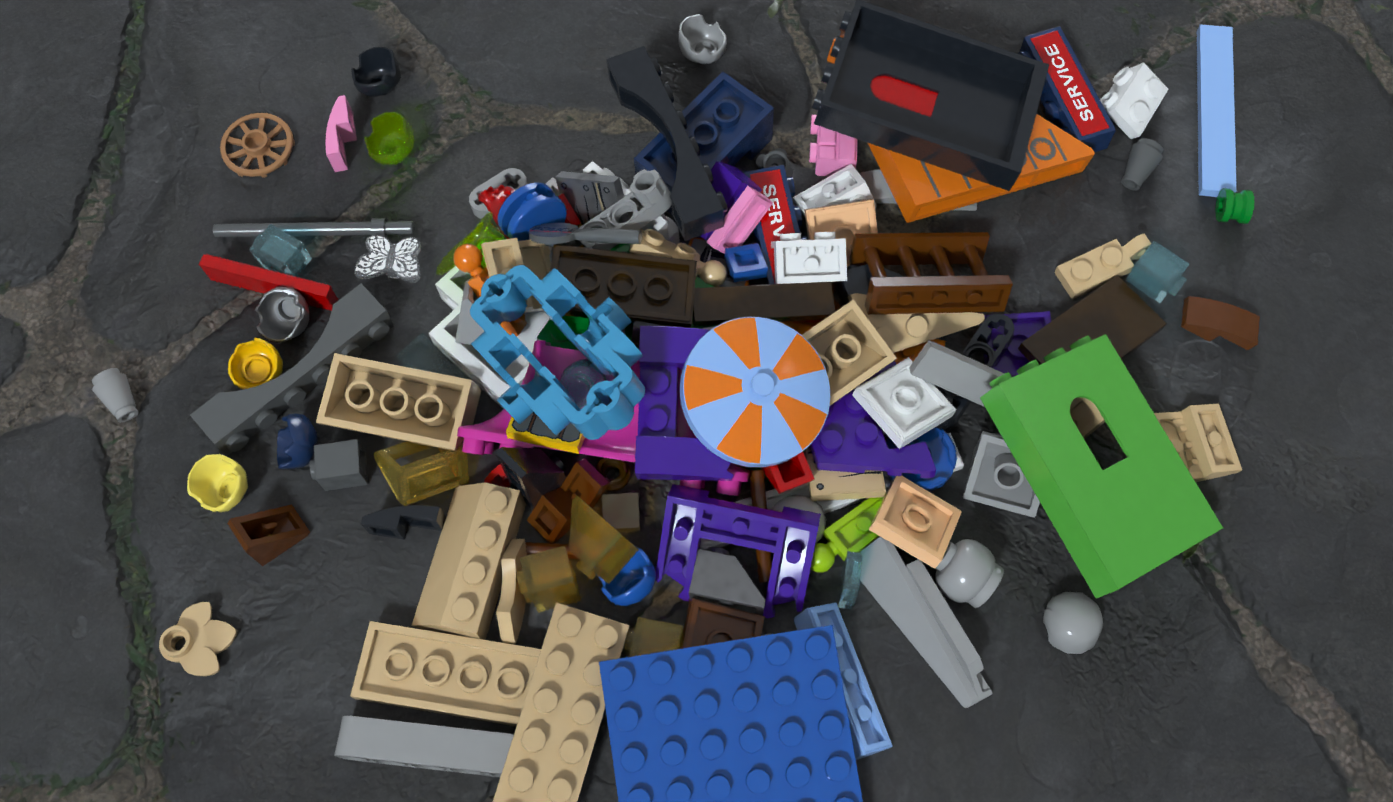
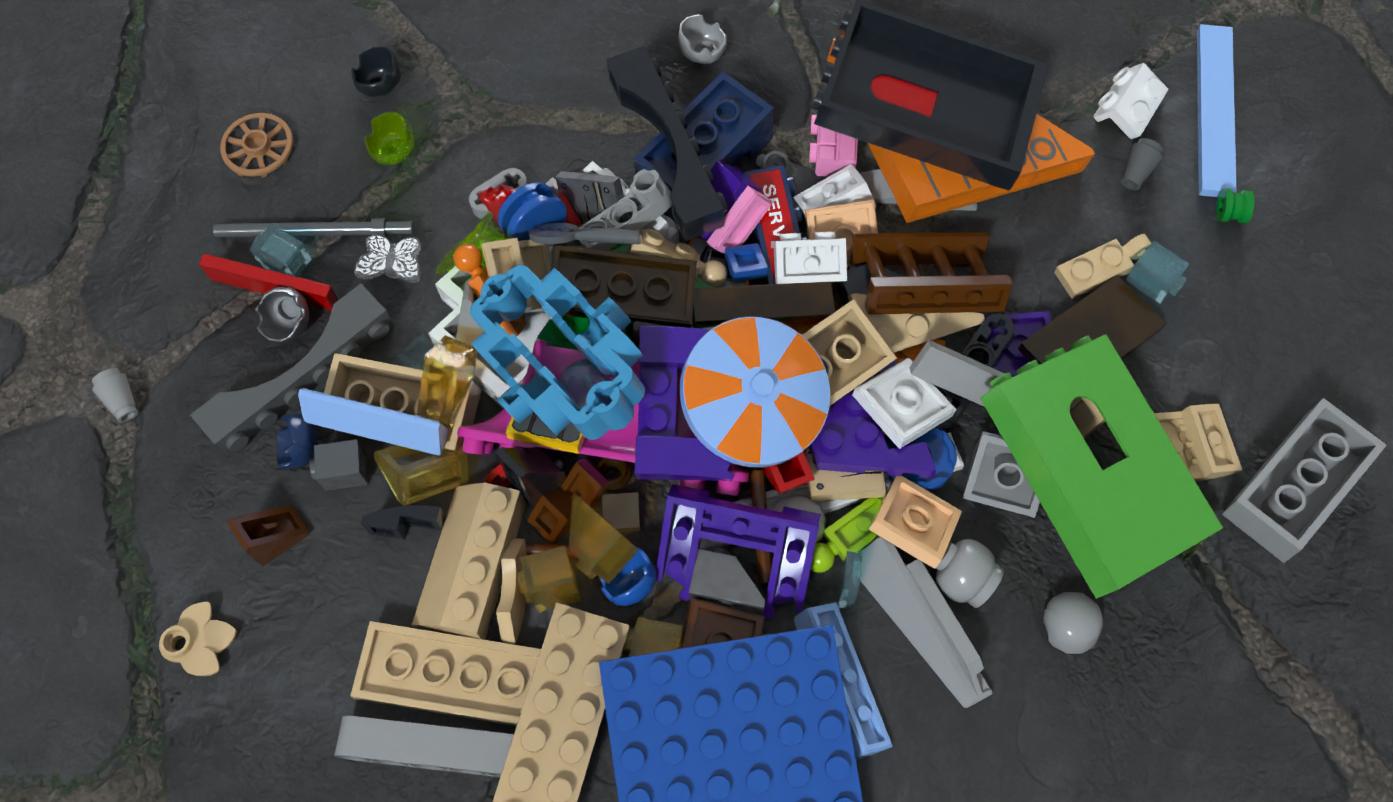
(217, 482): light yellow hair -> none
(254, 364): yellow hair -> none
(339, 131): bright pink slope -> none
(373, 422): none -> light blue slope
(446, 380): none -> clear yellow slope
(1067, 92): brick -> none
(1215, 318): reddish brown slope -> none
(1304, 480): none -> light grey brick

